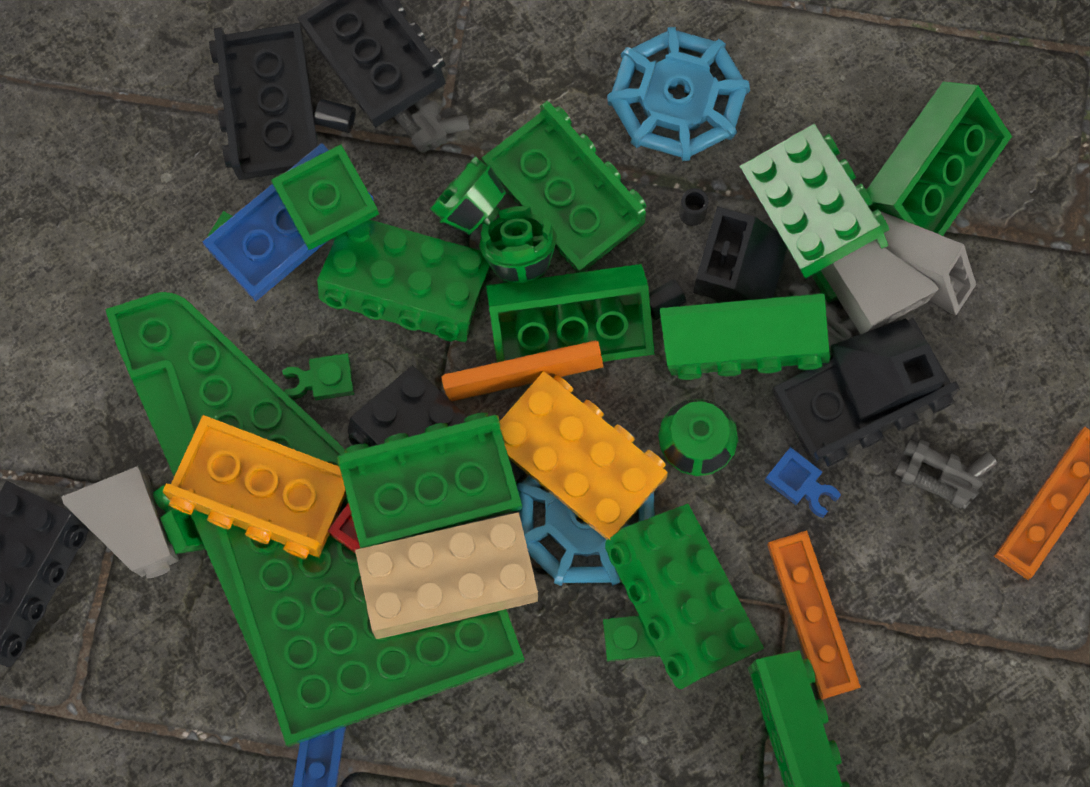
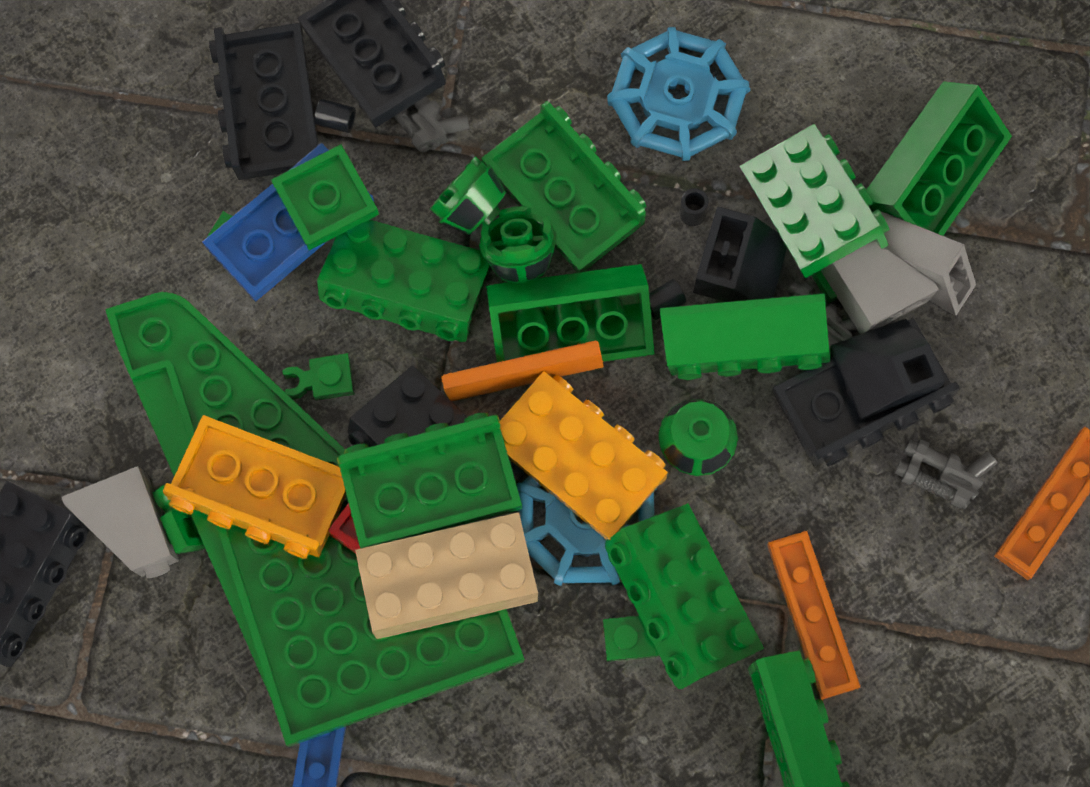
(797, 478): blue plate -> none

